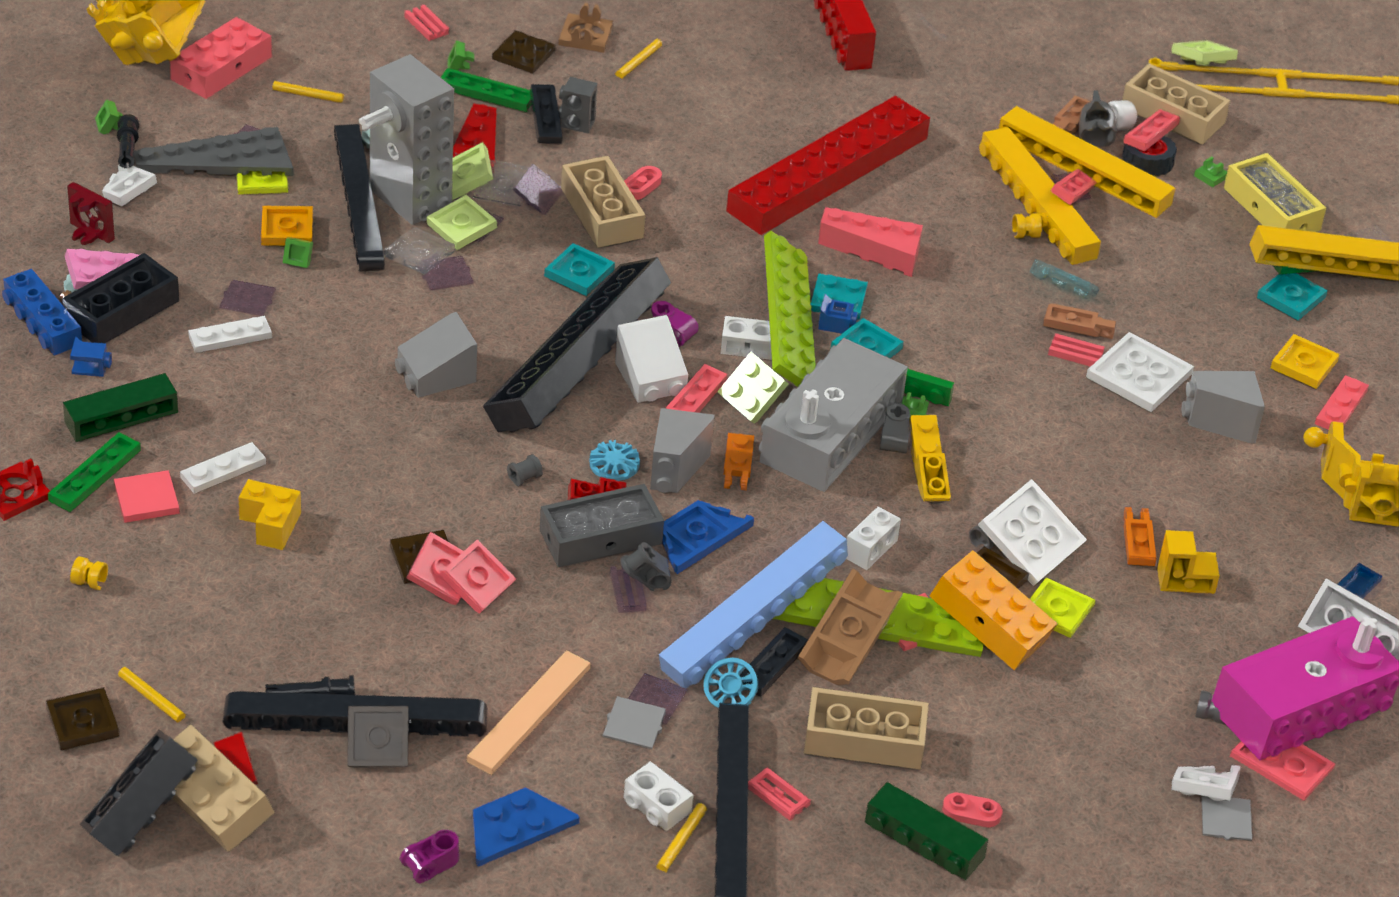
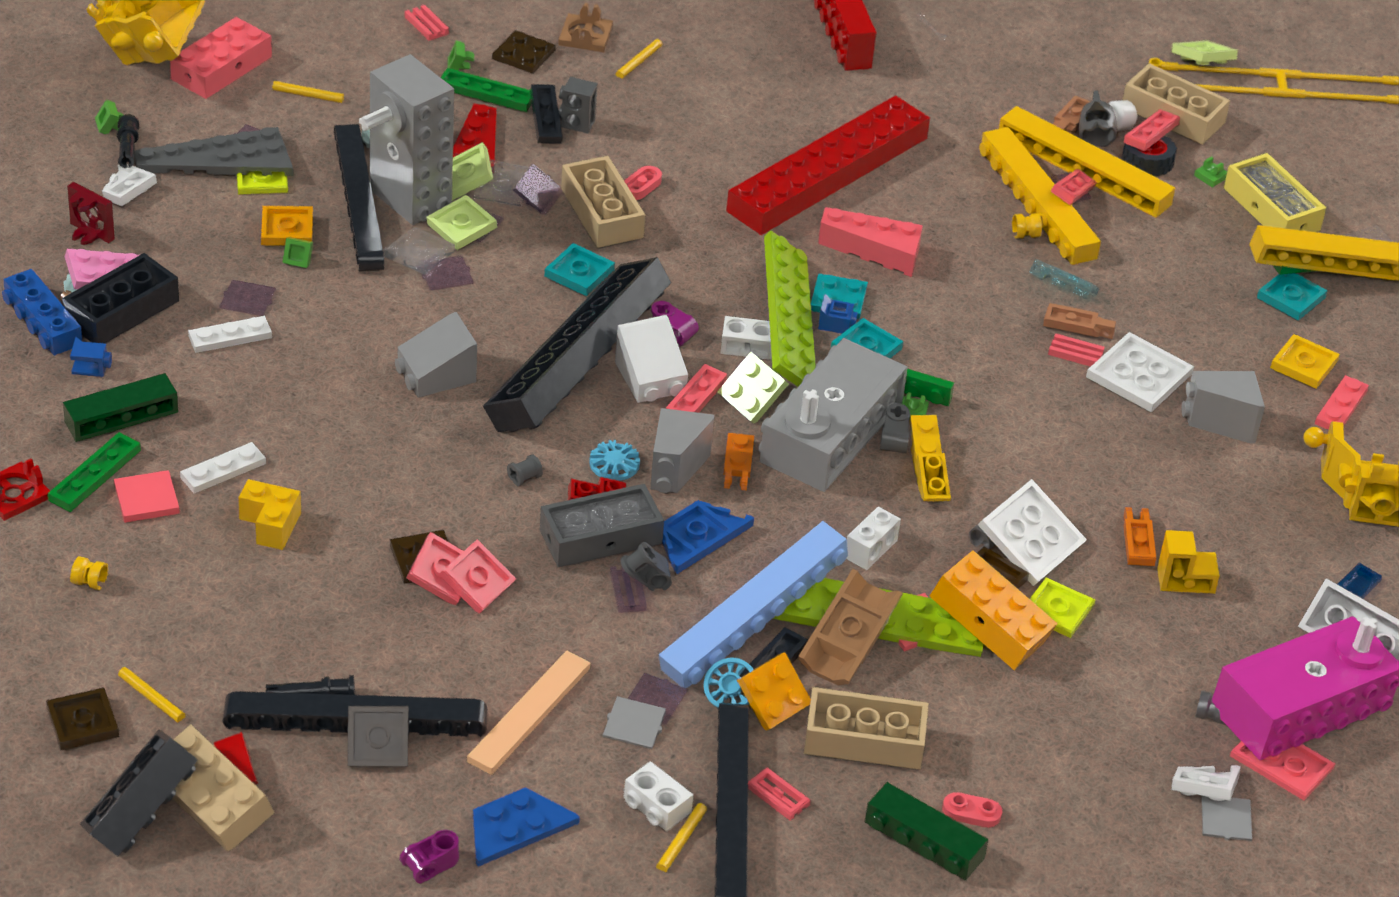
(774, 691): none -> light orange plate

